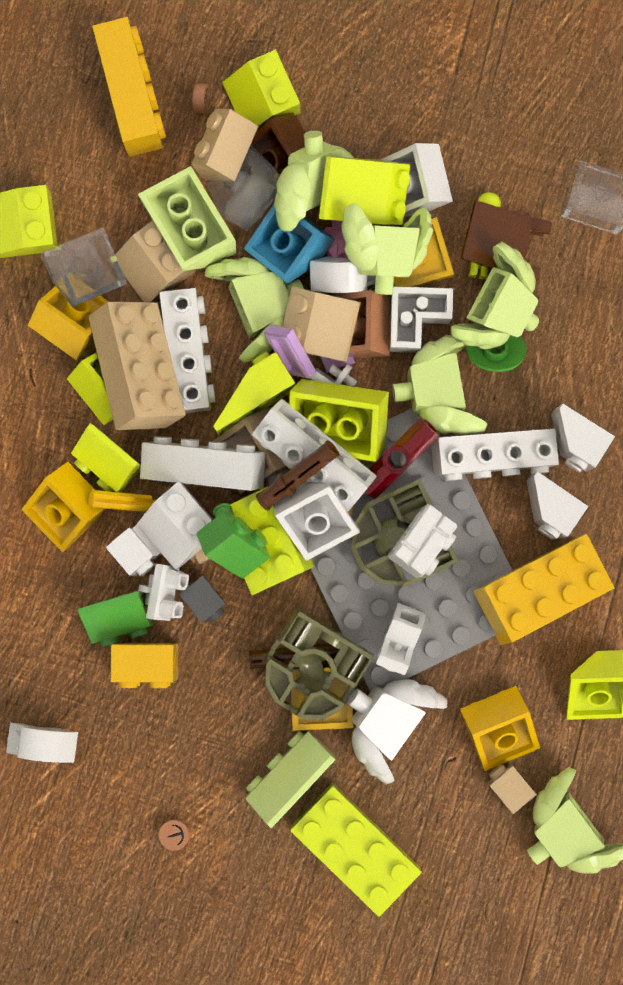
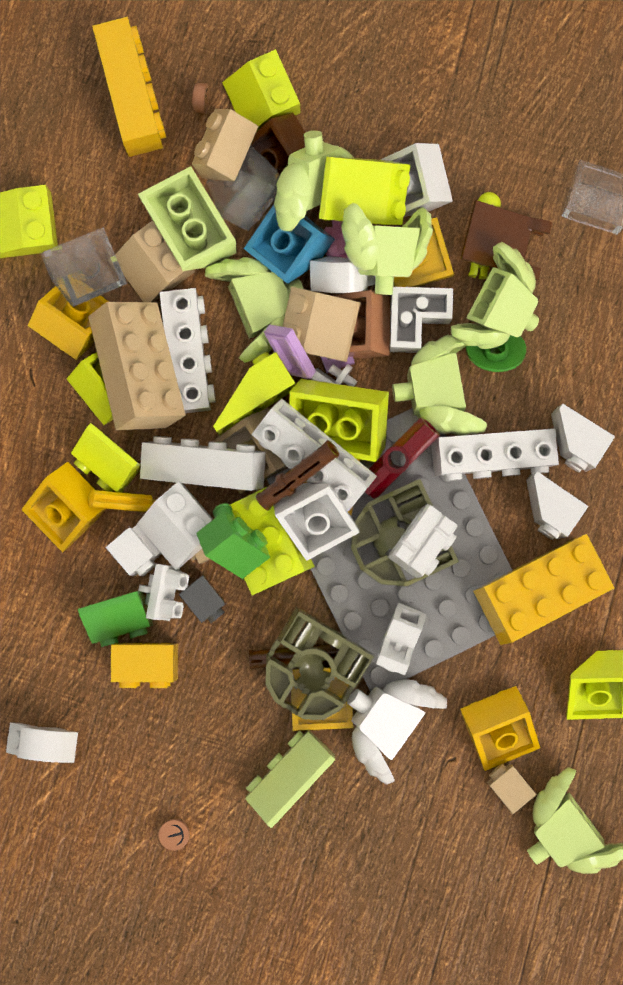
(355, 849): neon yellow brick -> none

